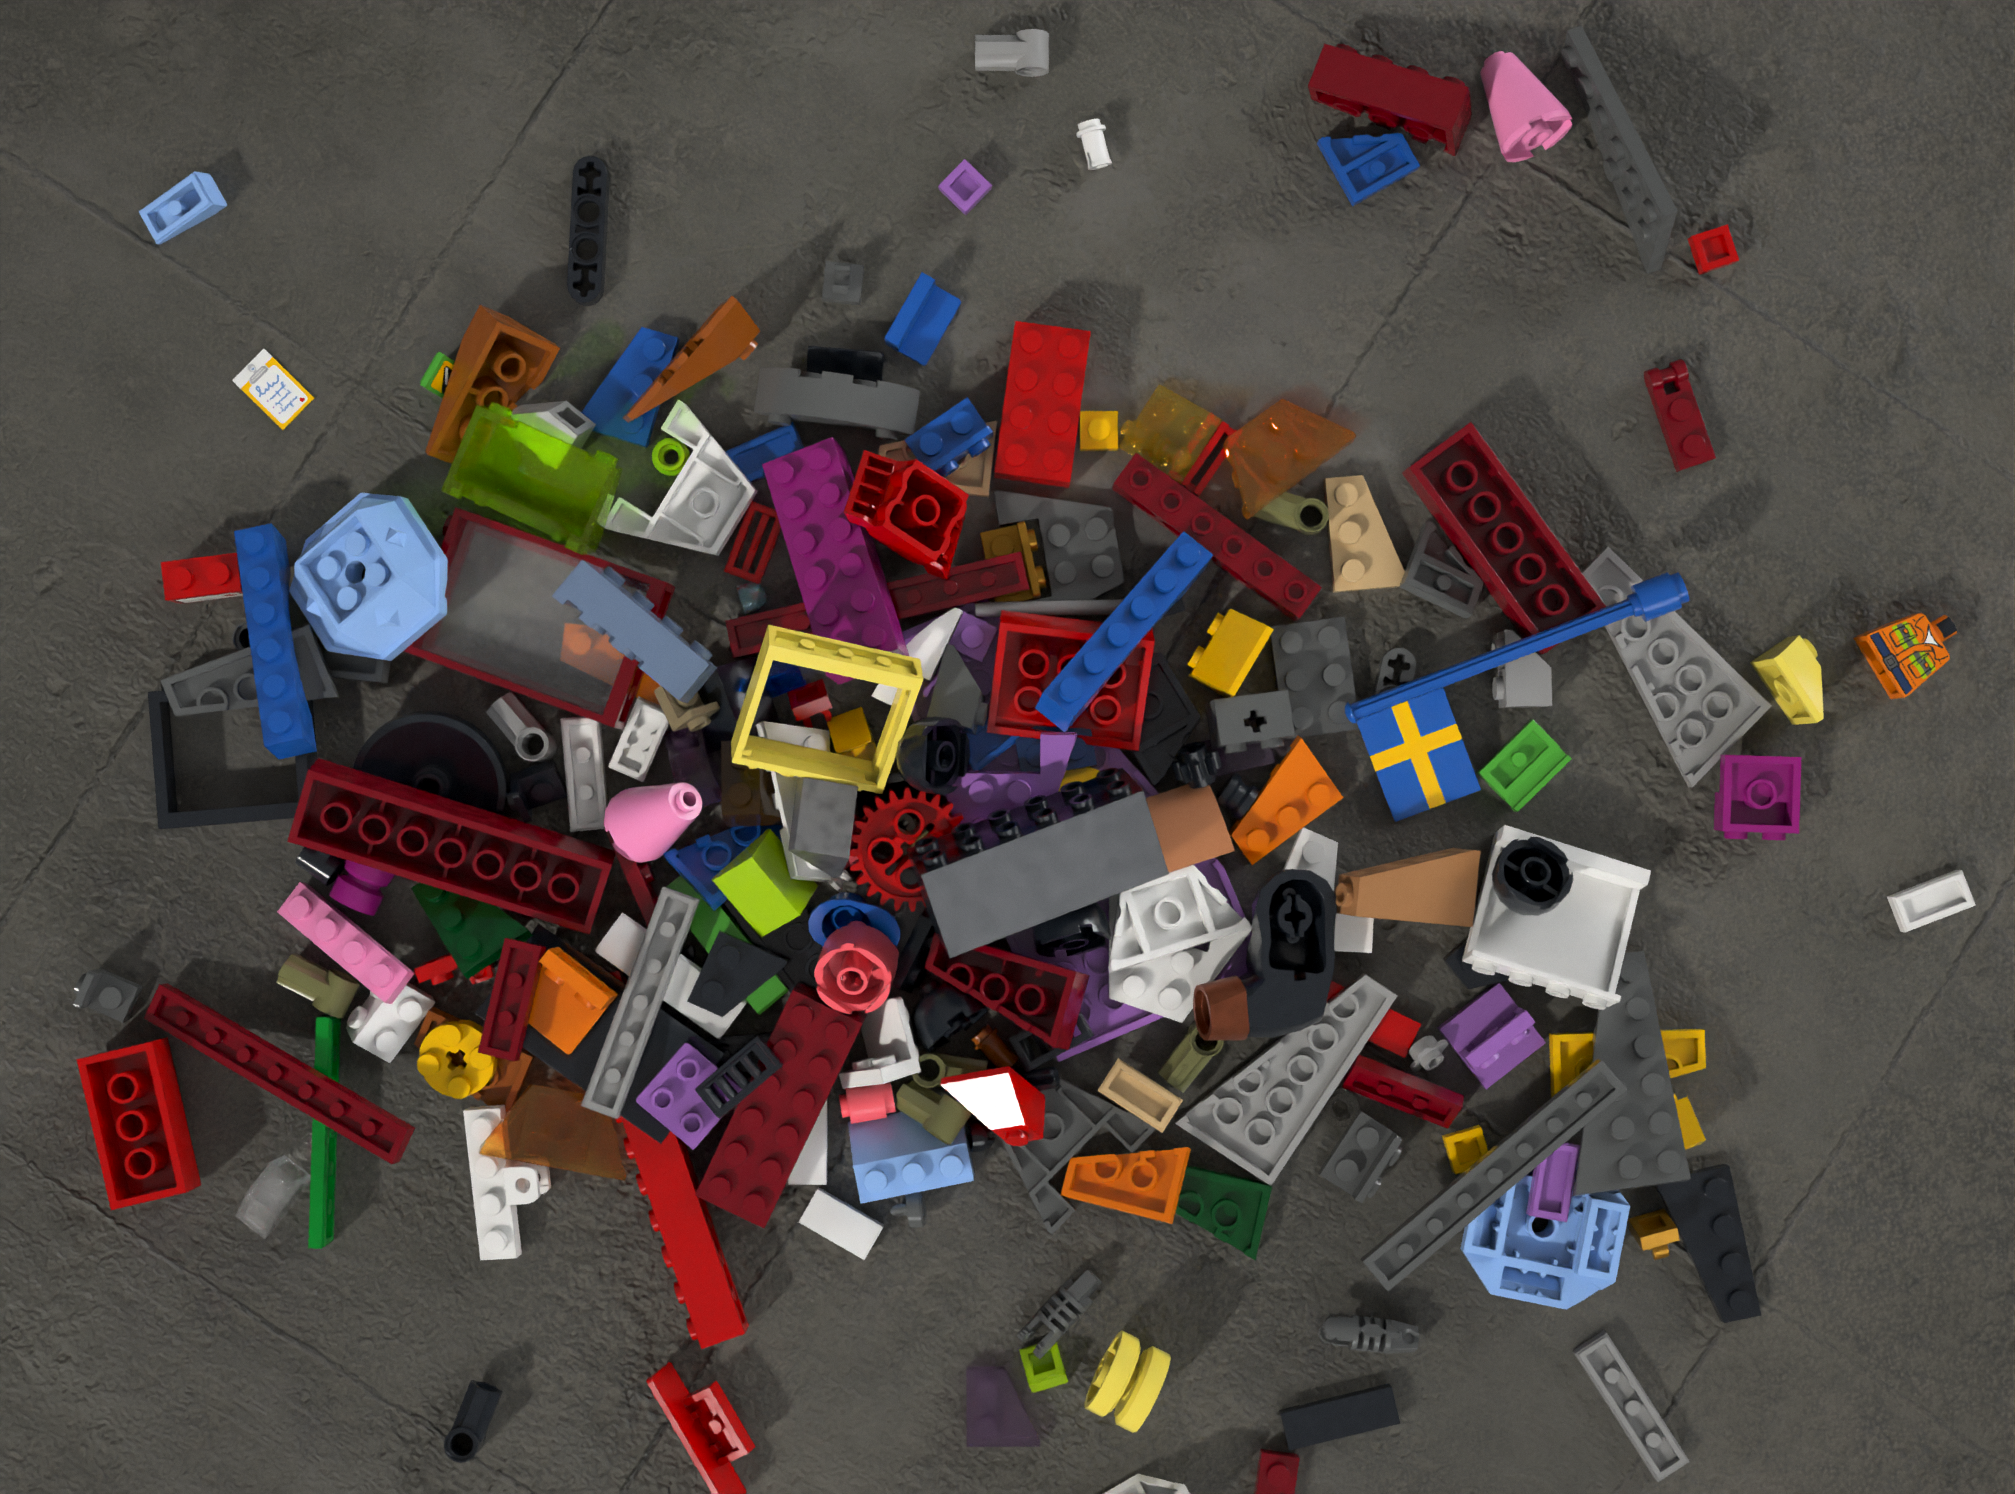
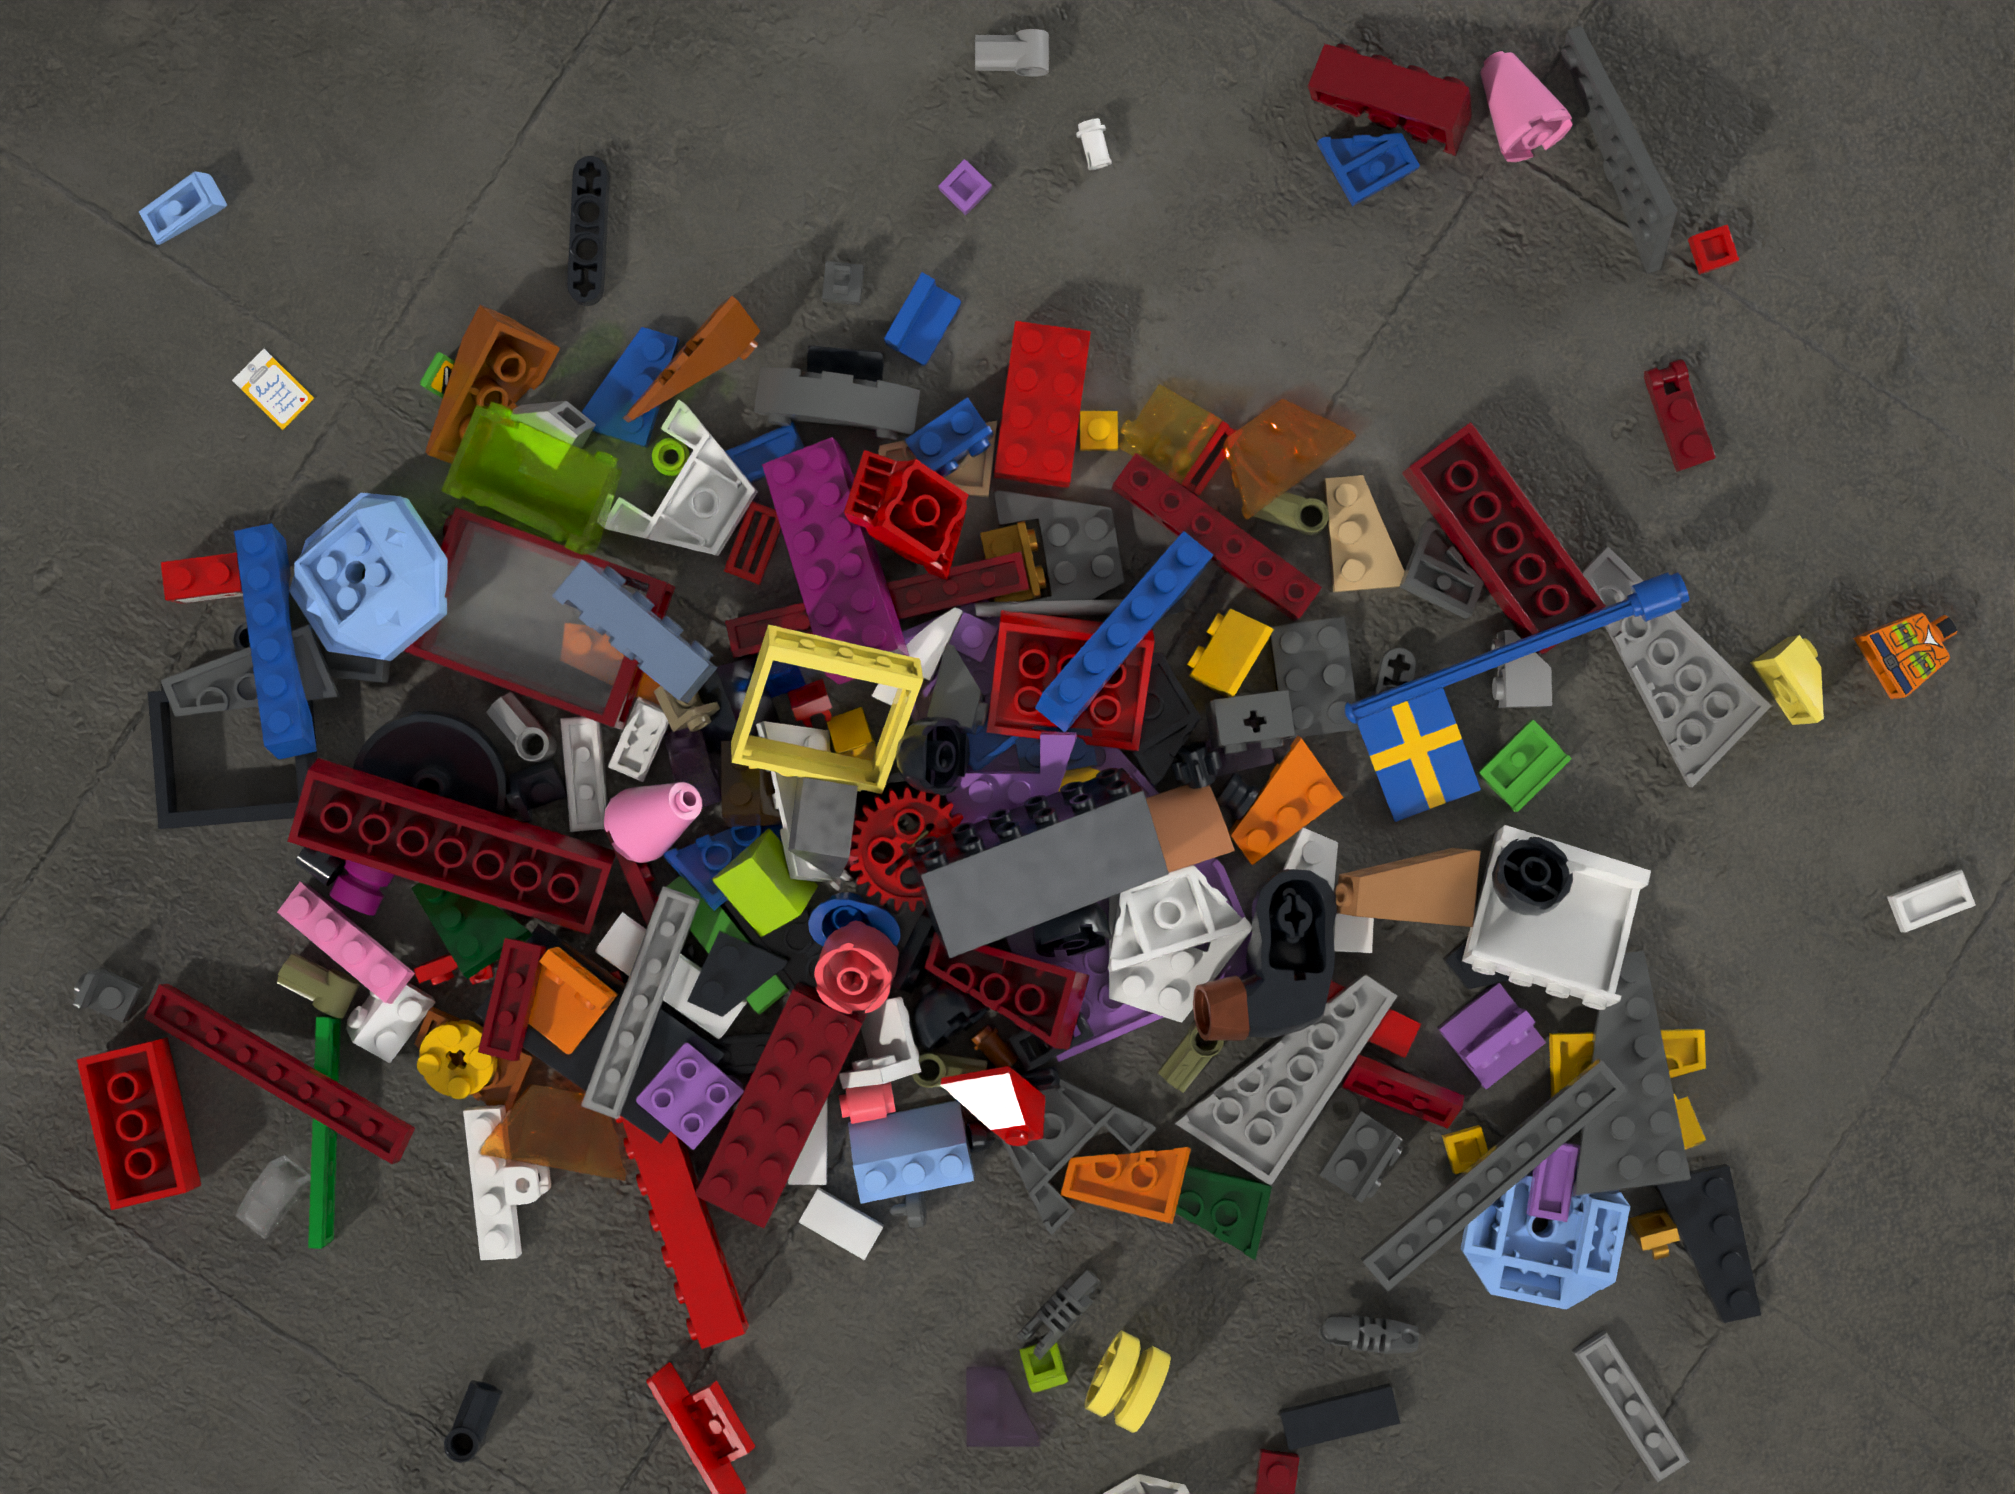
(711, 1095): black slope -> none
(751, 597): clear light blue hinge -> none
(937, 1114): olive piece -> none
(1140, 1095): tan tile -> none
(1427, 1053): light grey plate -> none
(1758, 796): magenta plate -> none

